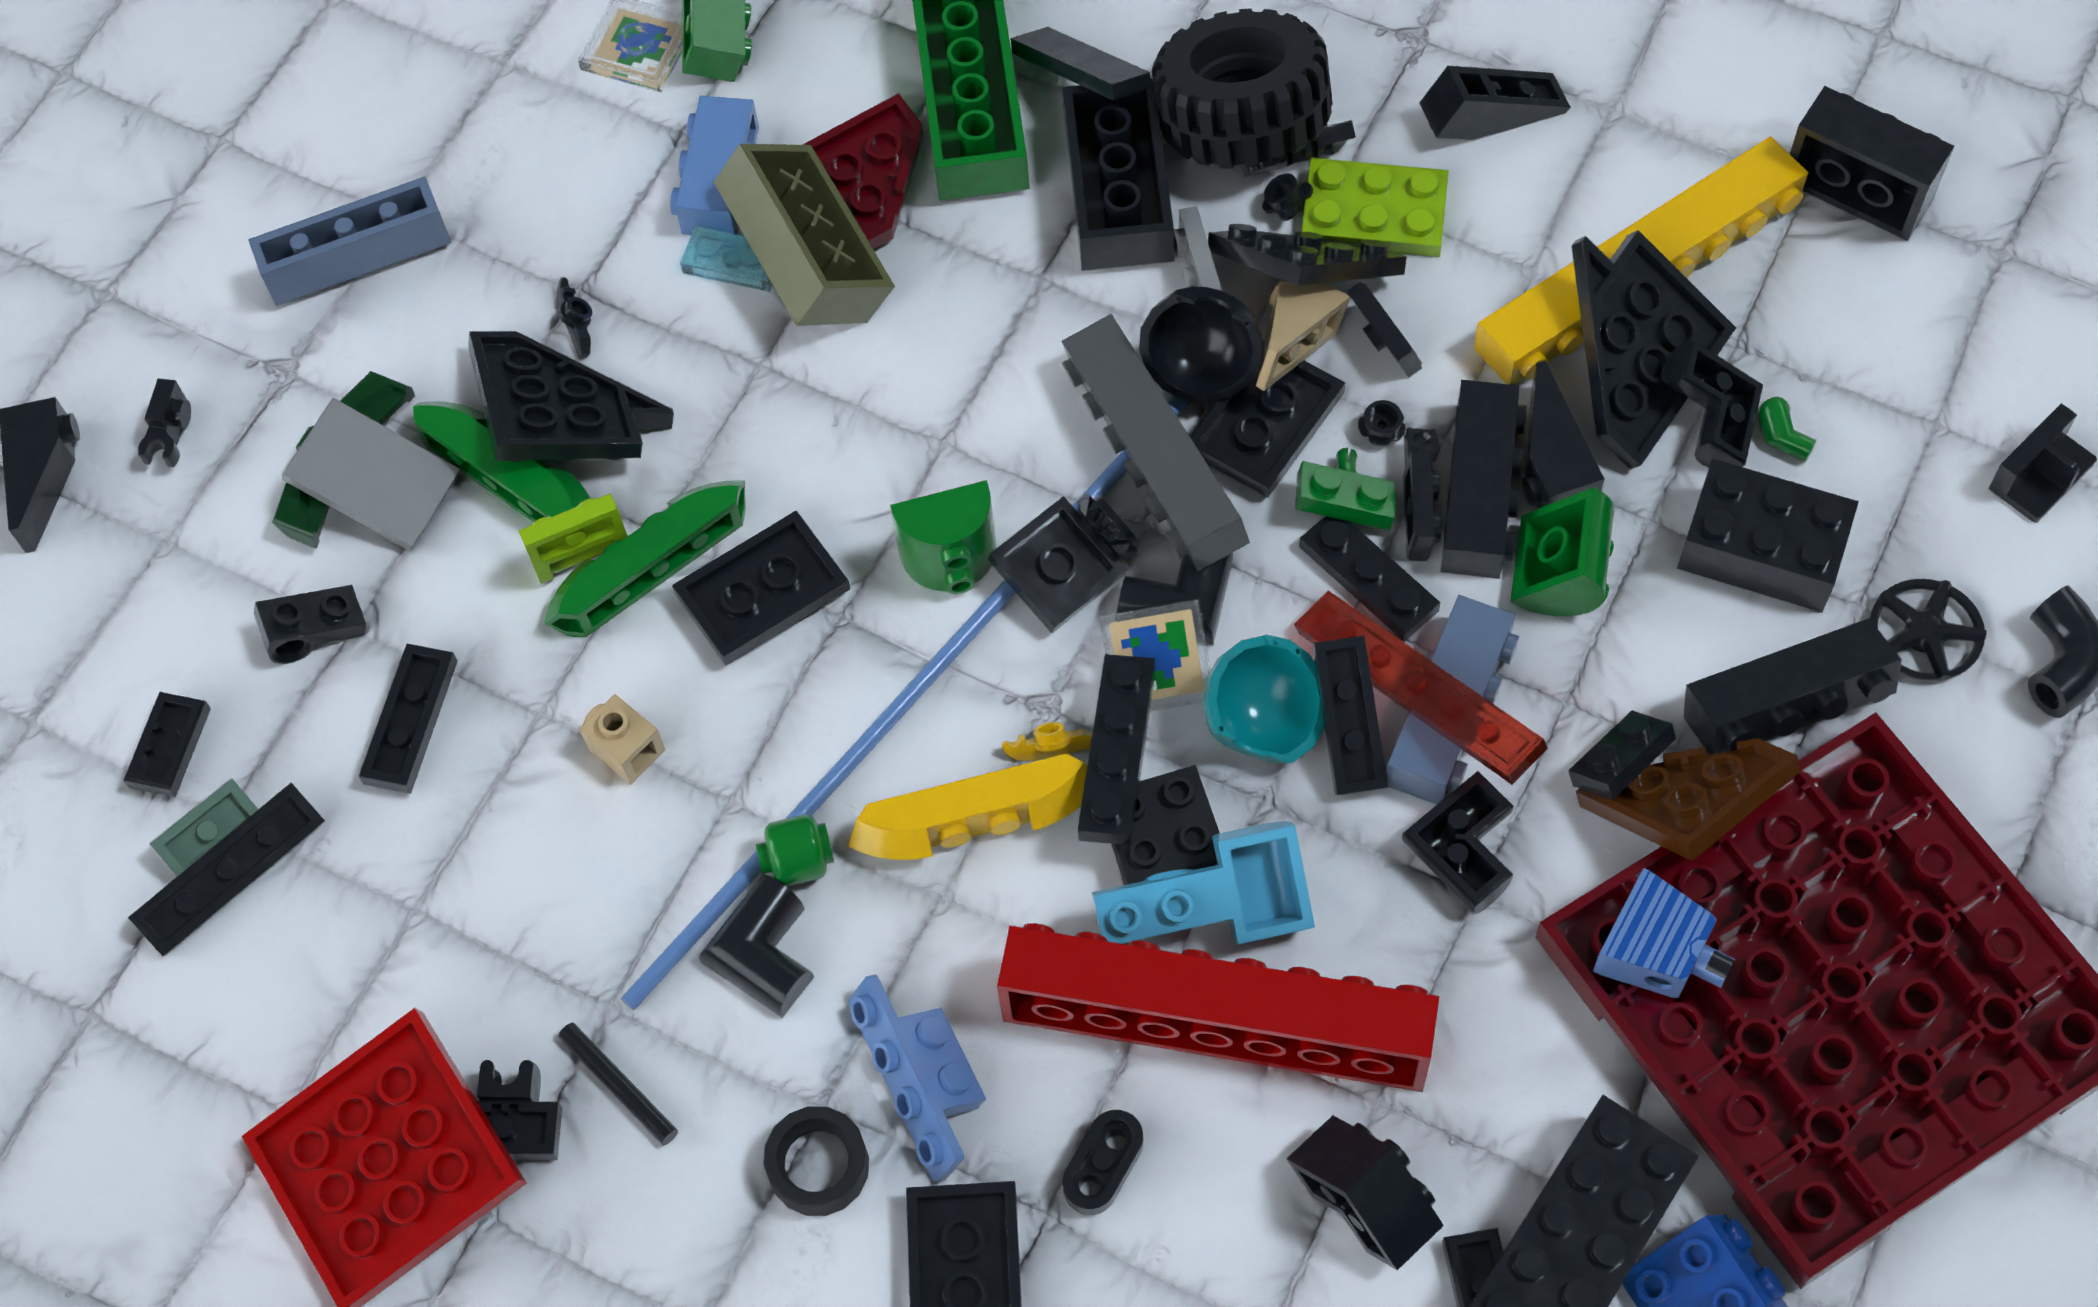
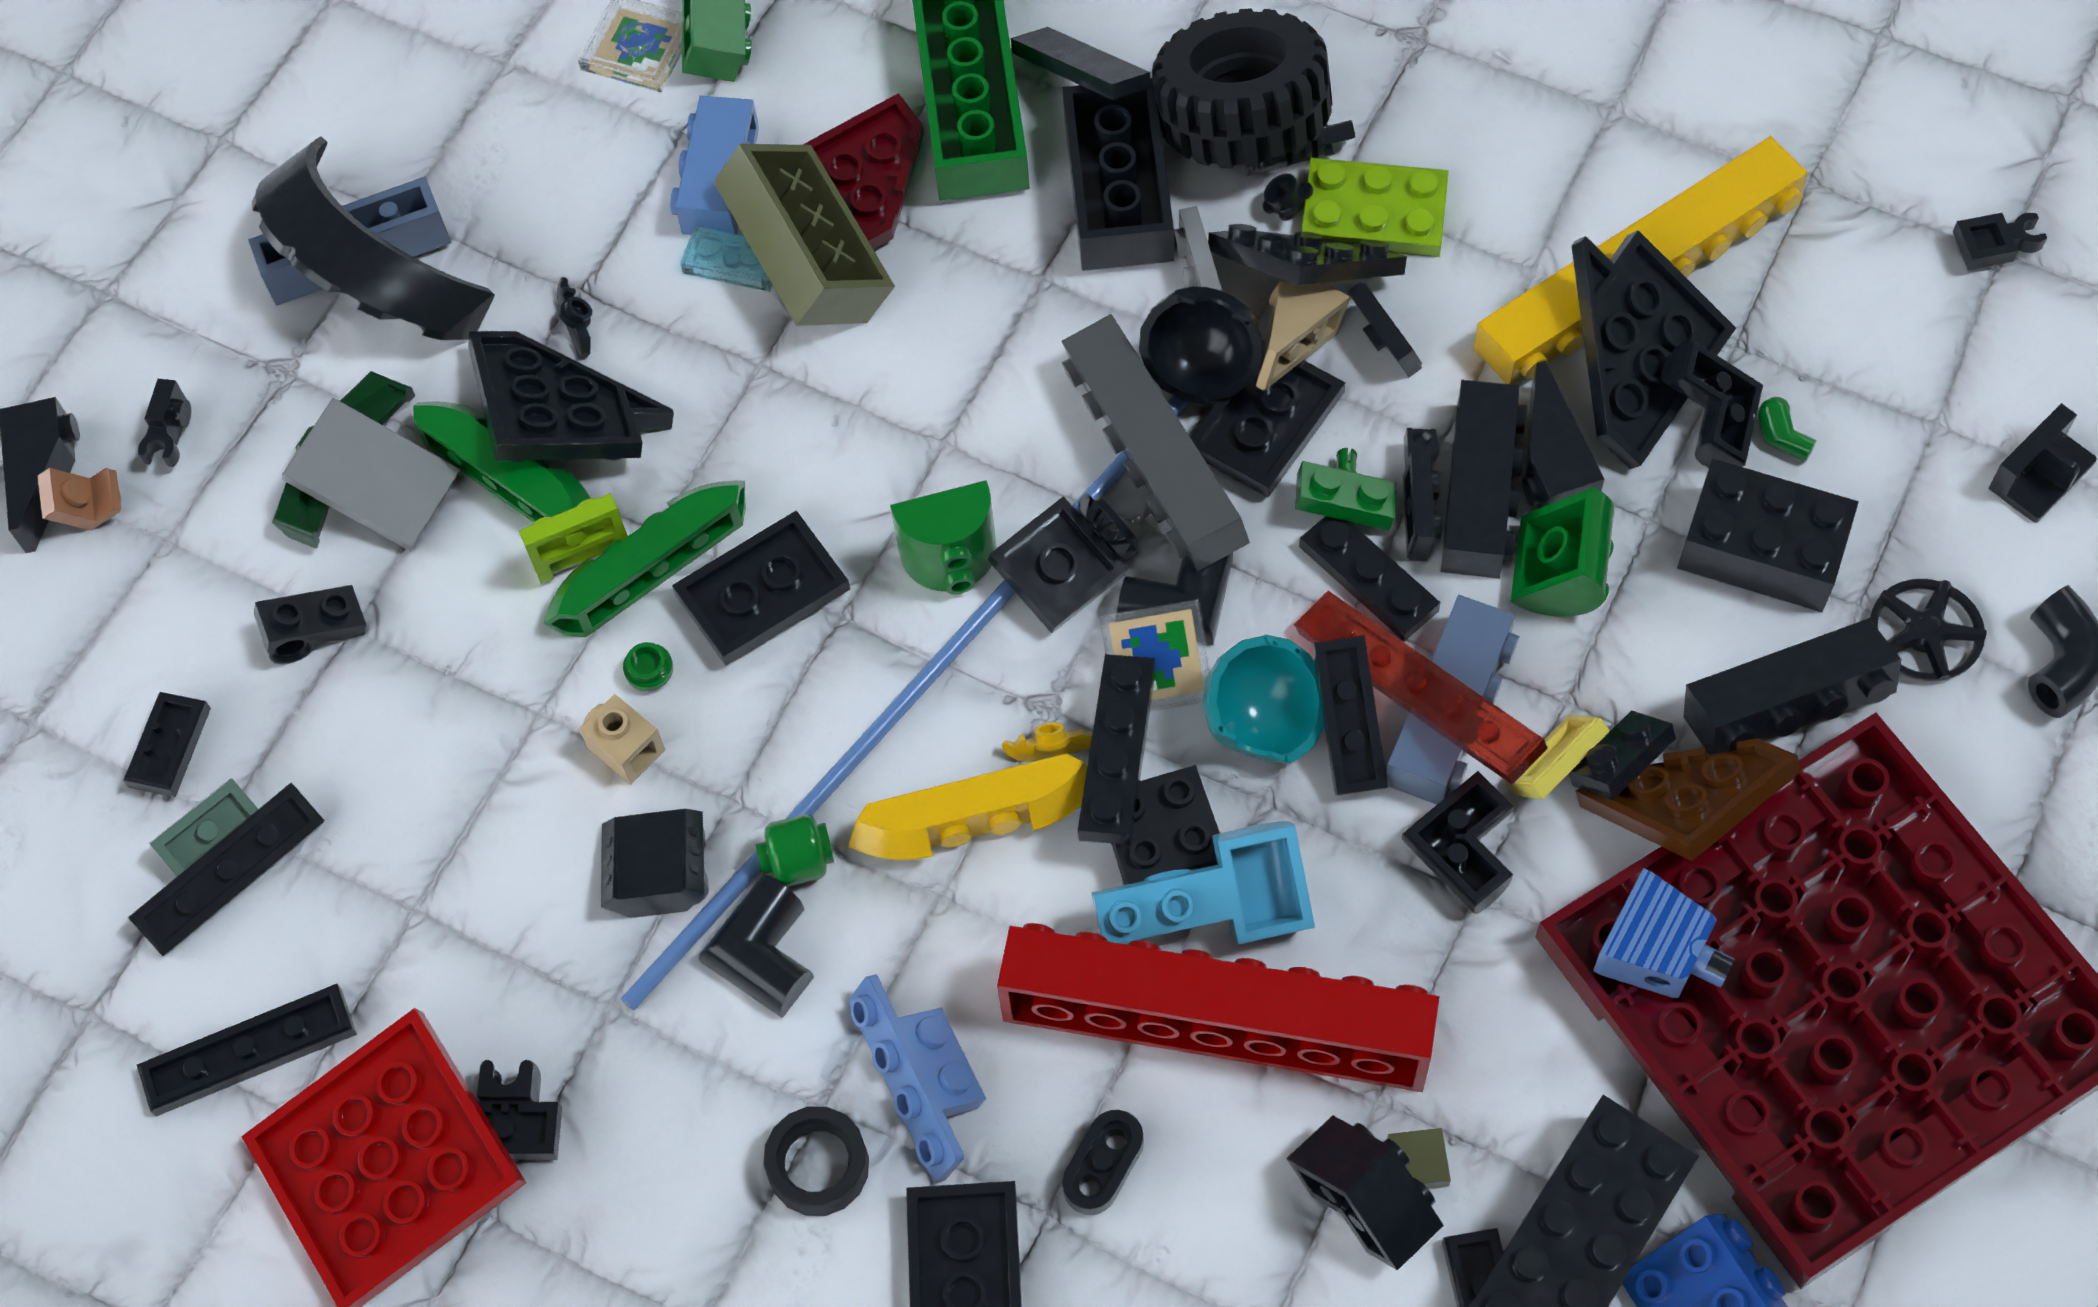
(79, 499): none -> nougat bracket
(246, 1050): none -> black tile
(348, 258): none -> black windscreen
(408, 718): black plate -> none
(618, 1083): black bar -> none
(647, 666): none -> green plate
(653, 863): none -> black slope
(1386, 413): black plate -> none
(1426, 1155): none -> olive tile
(1489, 100): black slope -> none
(1566, 748): none -> light yellow tile
(1869, 162): black brick -> none
(1993, 241): none -> black plate

